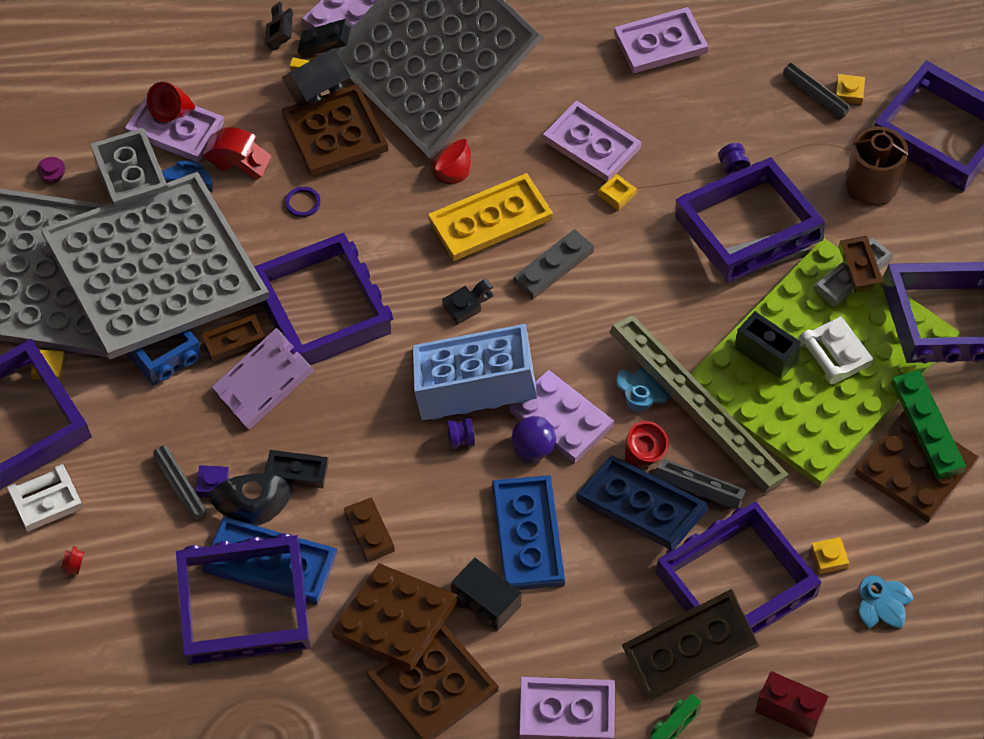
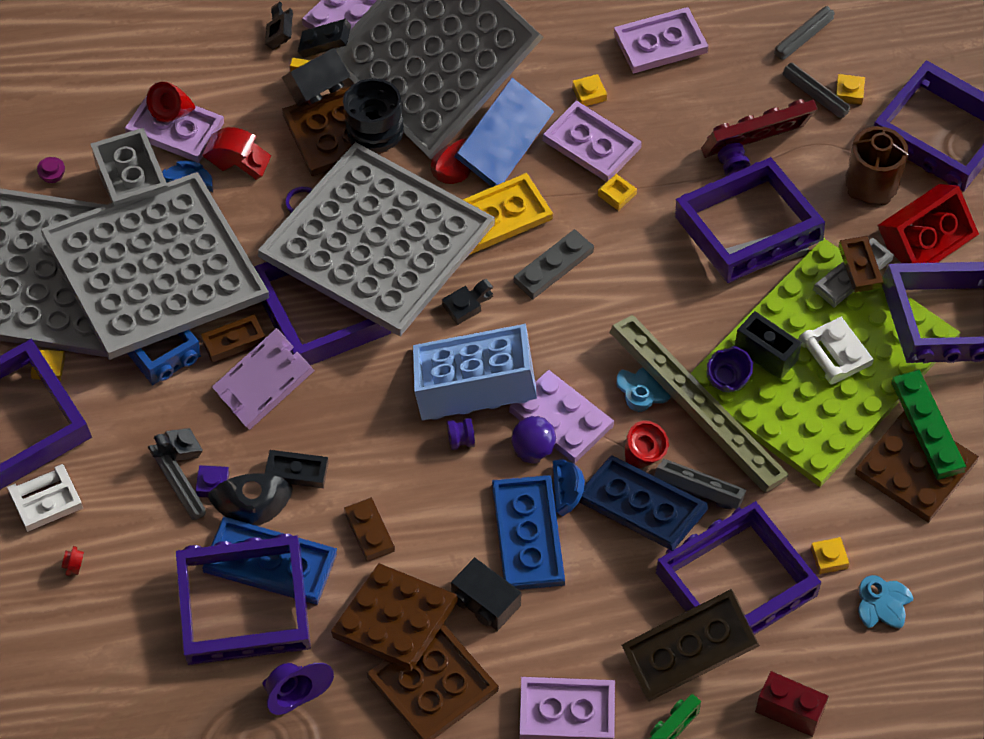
(178, 443): none -> black plate
(295, 685): none -> dark purple piece
(373, 114): none -> black wheel
(377, 238): none -> light grey plate
(504, 133): none -> tile
(568, 485): none -> blue tile
(589, 90): none -> yellow plate
(729, 369): none -> dark purple hair
(755, 129): none -> dark red plate
(804, 33): none -> dark grey axle
(929, 226): none -> red slope

